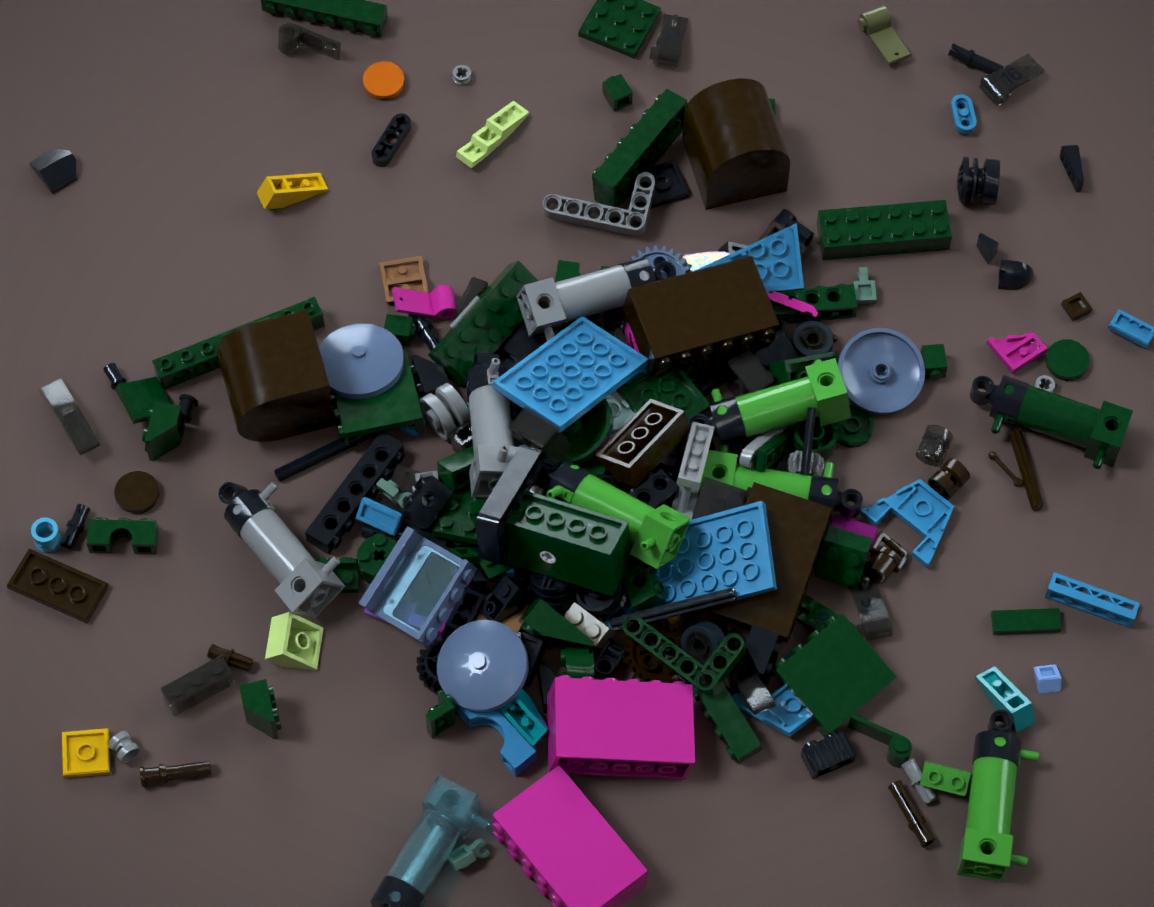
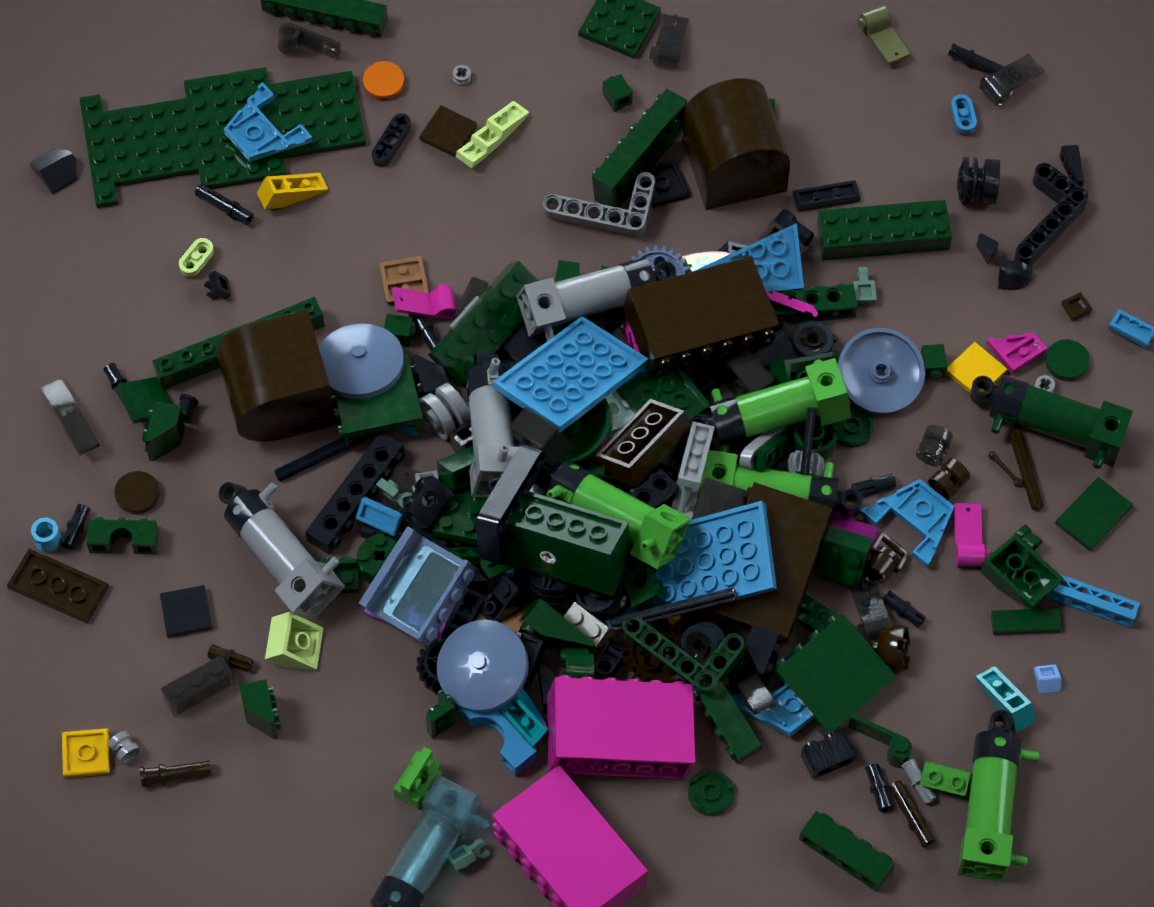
(185, 611): none -> black tile
(189, 132): none -> dark green piece
(194, 258): none -> yellowish green plate
(219, 286): none -> black tile
(231, 208): none -> black pin
(256, 134): none -> dark azure wing
(410, 786): none -> bright green brick
(448, 131): none -> dark brown tile
(710, 793): none -> dark green tile
(826, 195): none -> black tile
(846, 850): none -> dark green brick
(875, 484): none -> black axle
(878, 787): none -> black pin
(893, 647): none -> dark brown cylinder
(904, 609): none -> black pin
(968, 535): none -> dark pink door
(975, 363): none -> yellow tile
(1020, 572): none -> dark green slope
(1026, 535): none -> dark green wheel
(1066, 204): none -> black beam
(1094, 513): none -> dark green tile

